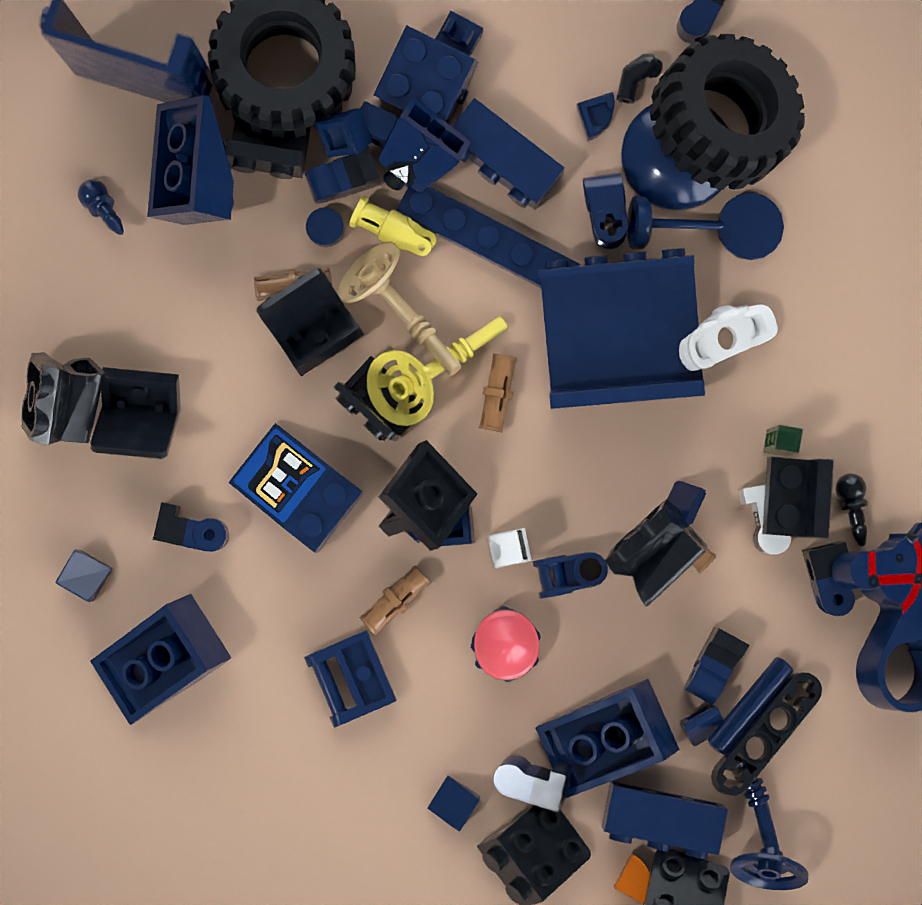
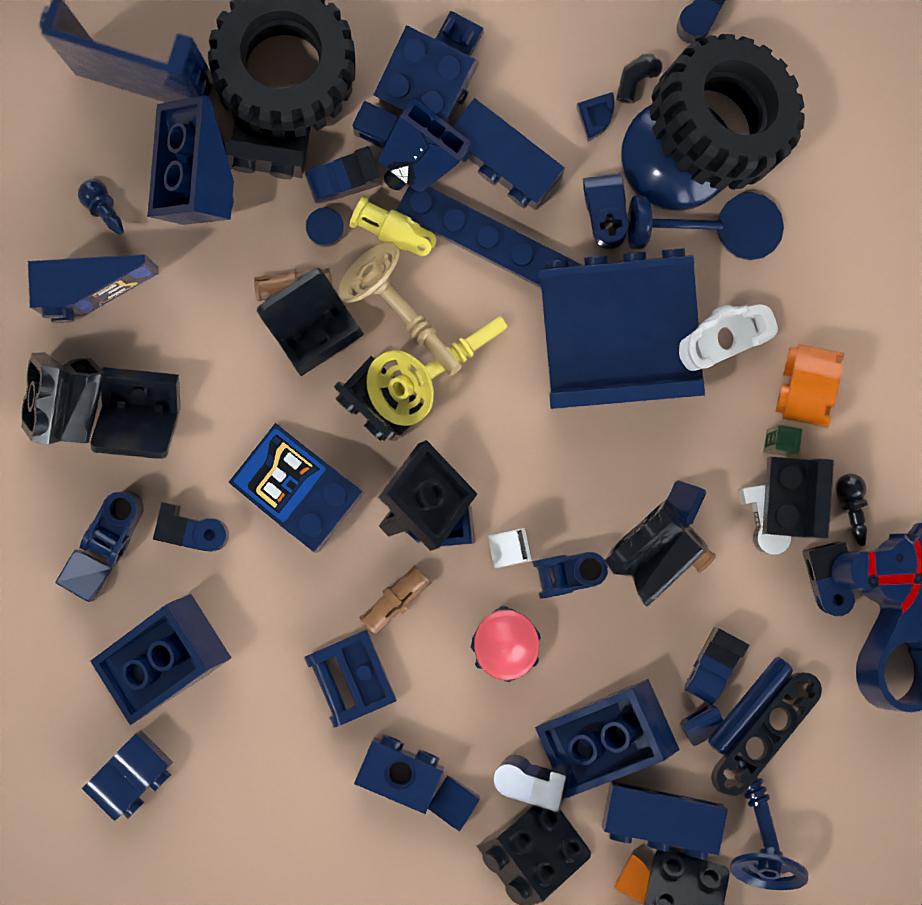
(81, 285): none -> dark blue slope
(111, 528): none -> dark blue piece
(128, 775): none -> dark blue brick
(344, 133): dark blue slope -> none
(413, 792): none -> dark blue brick
(497, 392): medium nougat pin -> none
(812, 385): none -> orange brick

